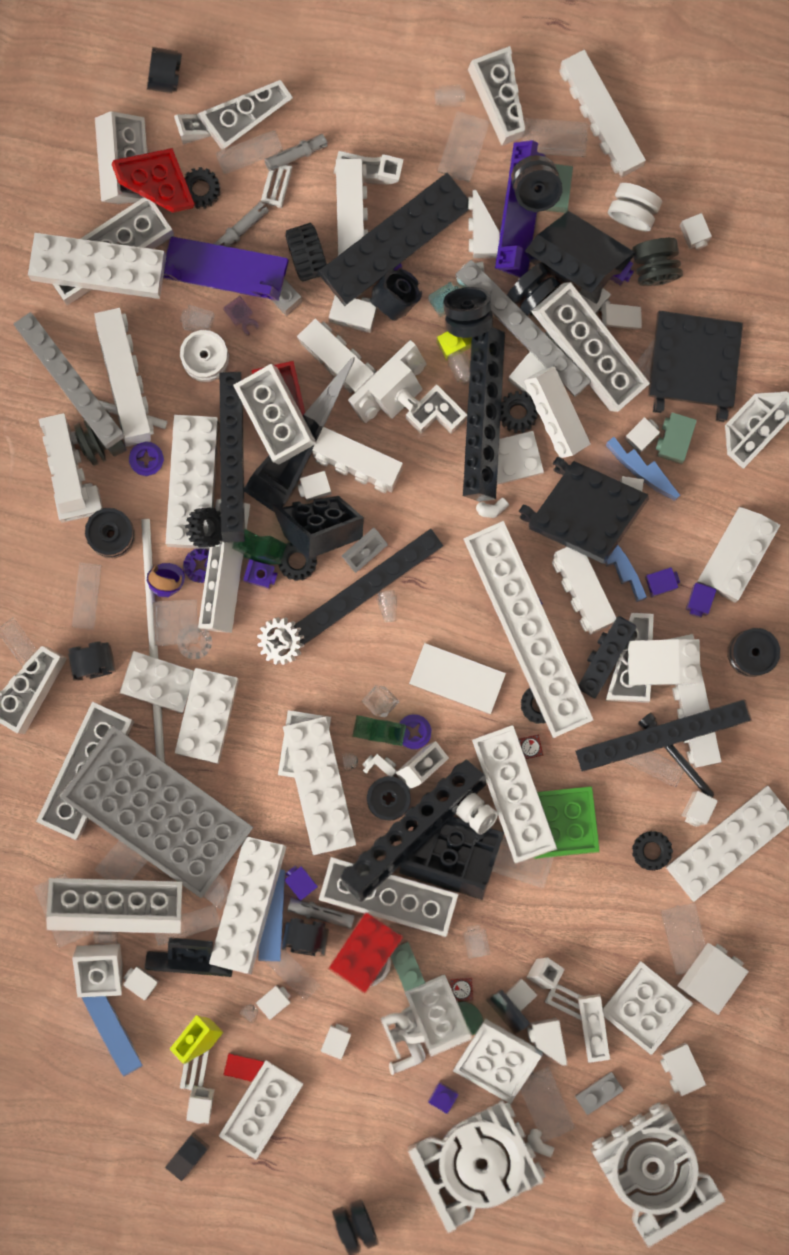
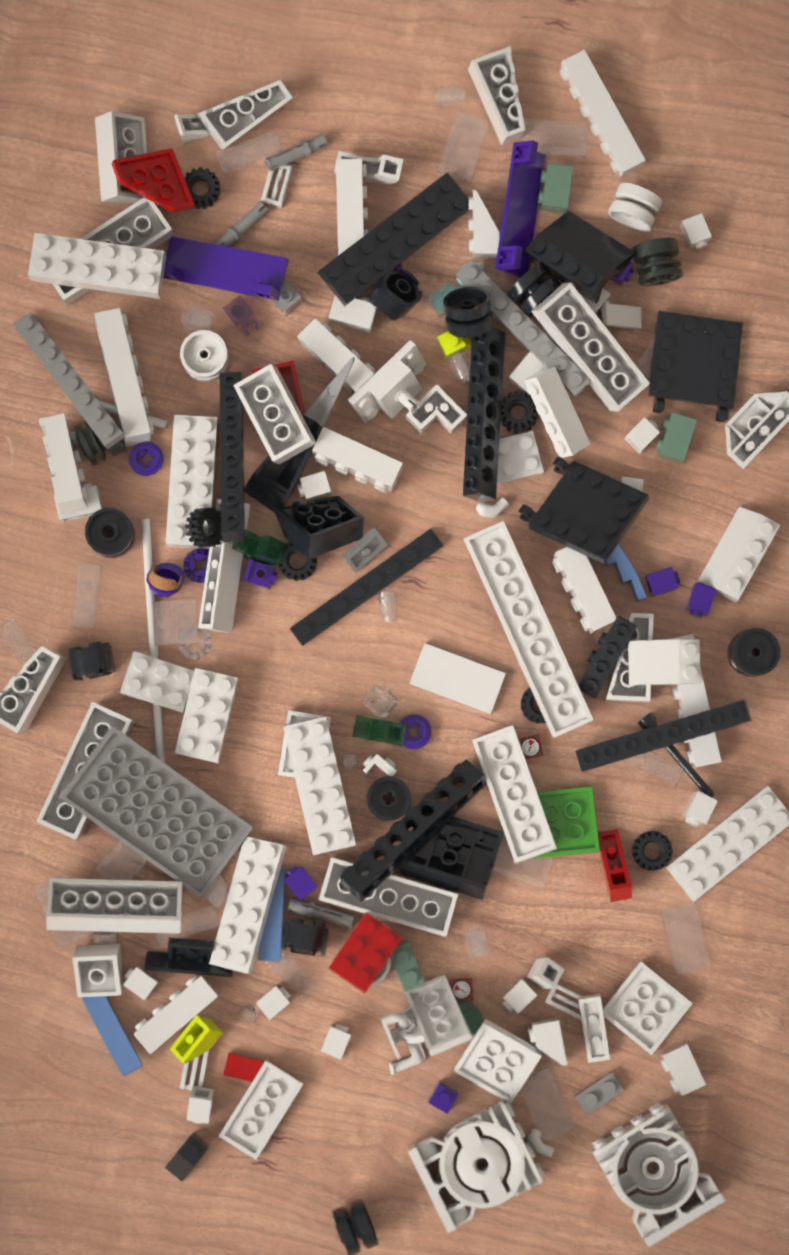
(162, 70): black brick -> none
(176, 1014): none -> white brick
(287, 634): white gear -> none
(305, 251): black tyre -> none
(422, 765): white brick -> none
(475, 811): white wheel -> none
(508, 1011): black slope -> none
(536, 183): black wheel -> none
(614, 866): none -> red slope
(651, 474): medium blue slope -> none
(713, 977): white brick -> none

